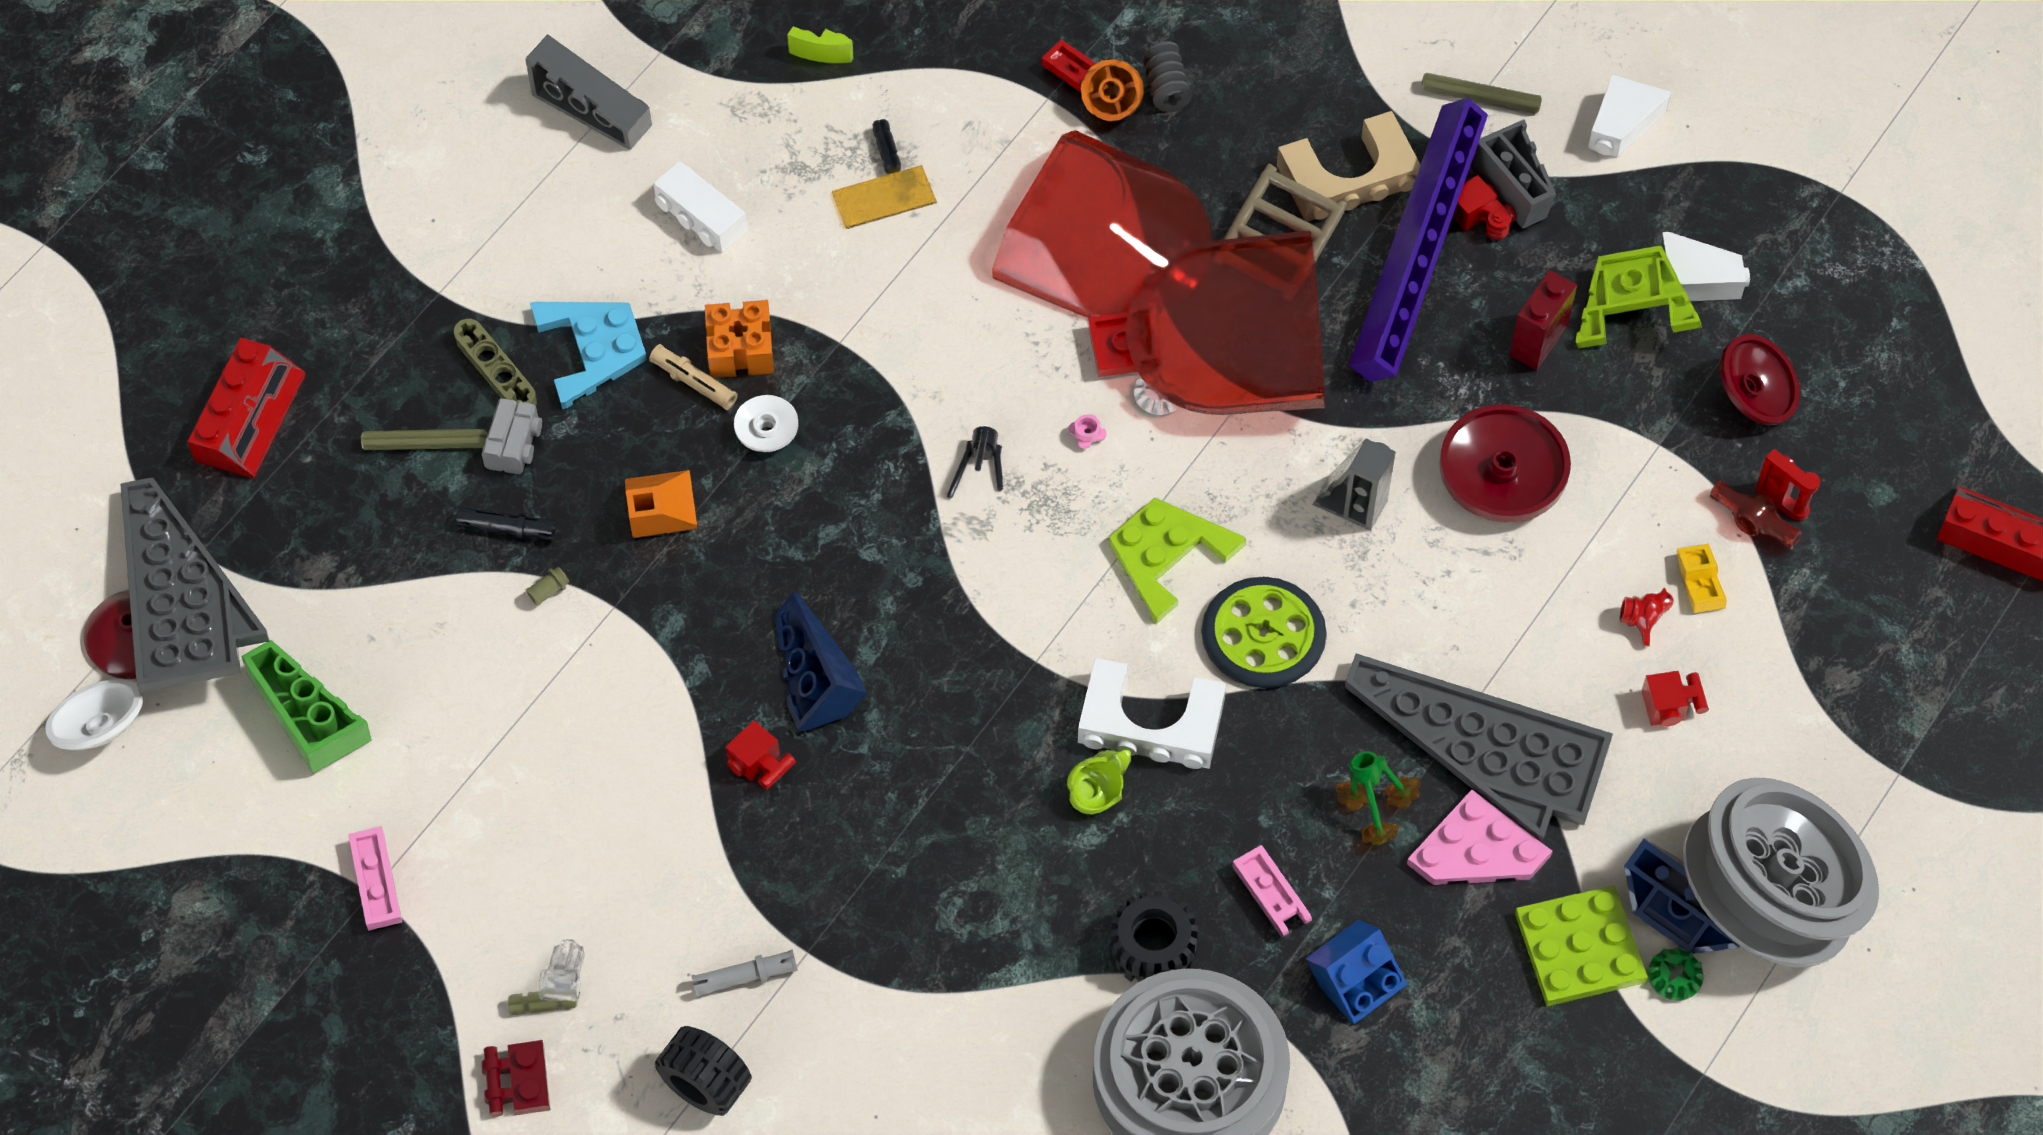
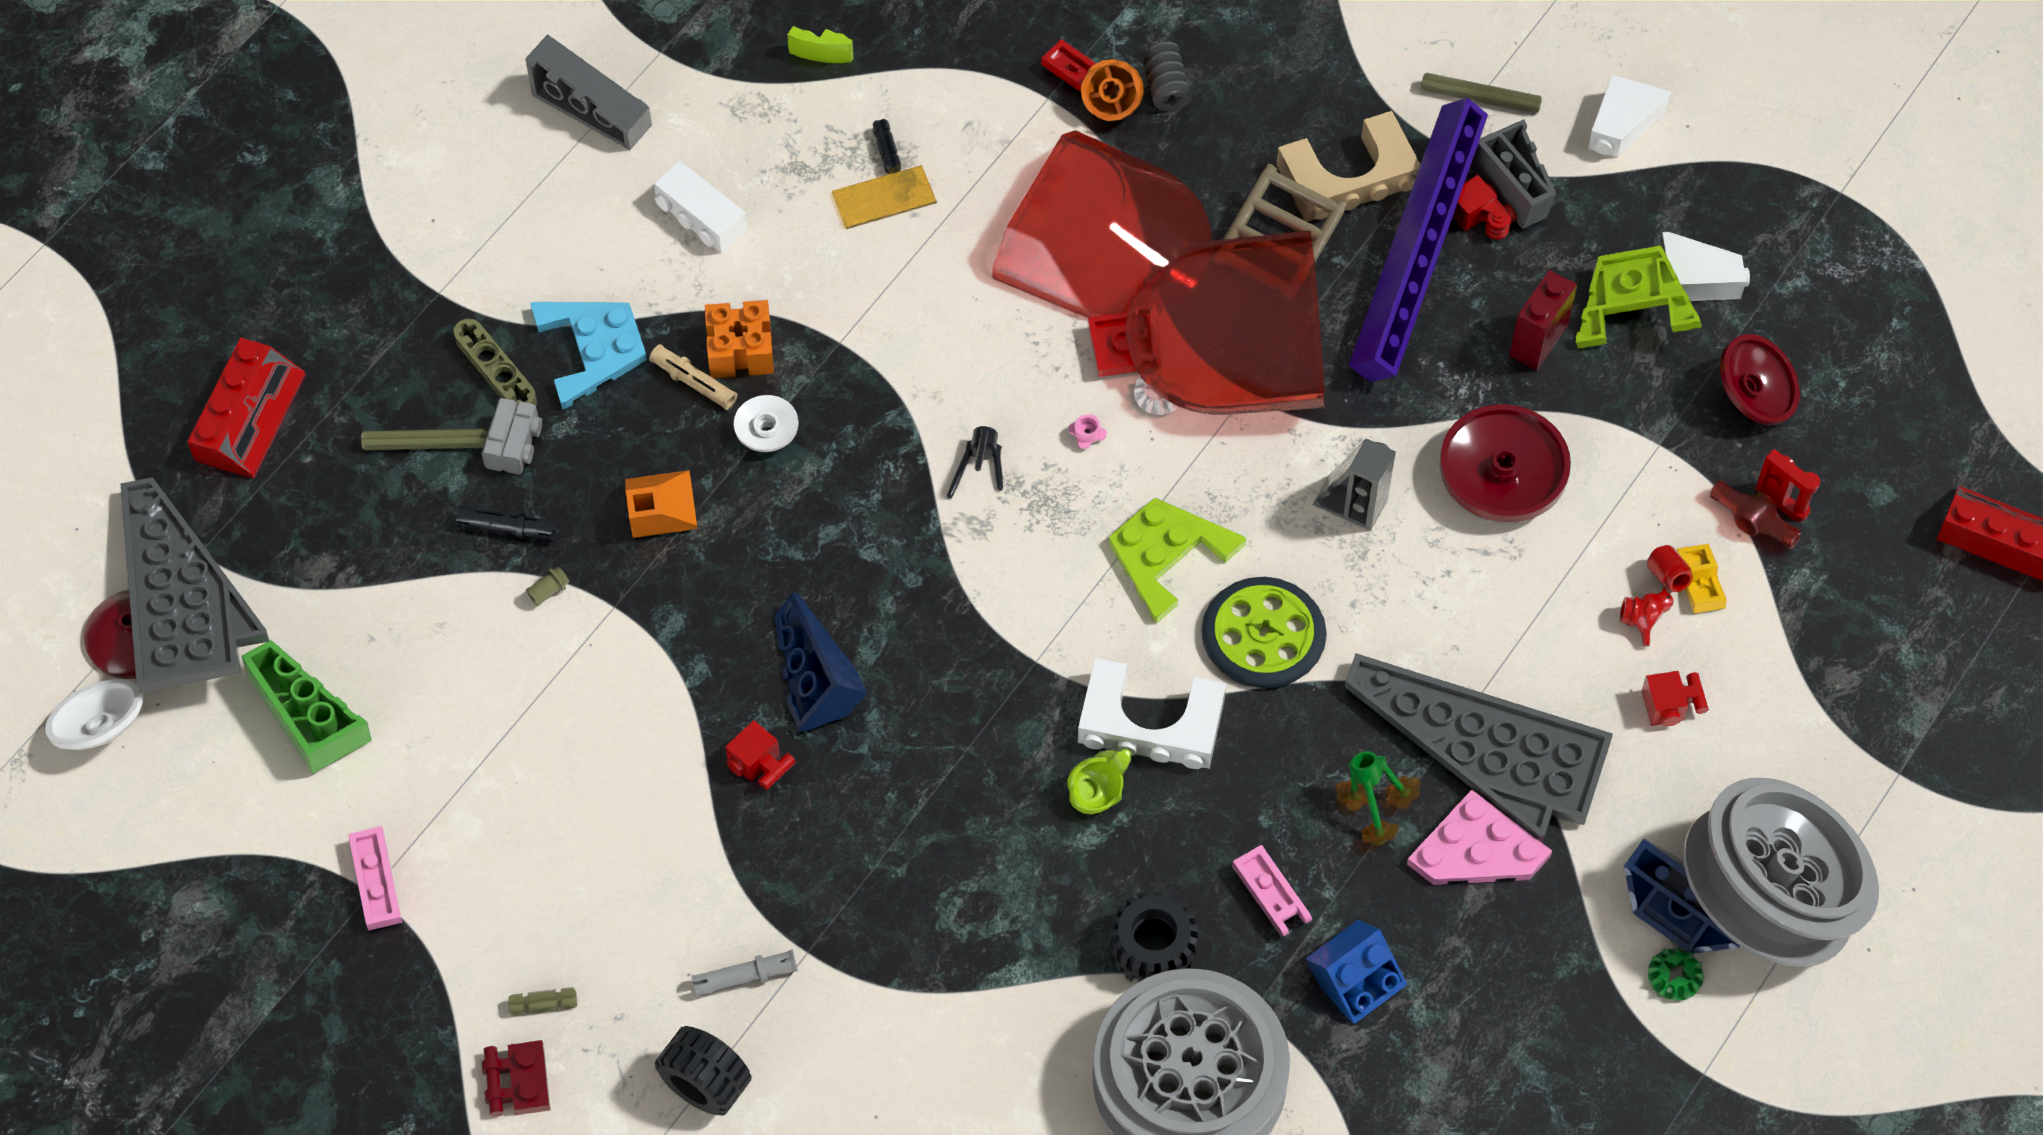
(562, 977): clear piece -> none
(1581, 945): lime plate -> none
(1670, 568): none -> red brick

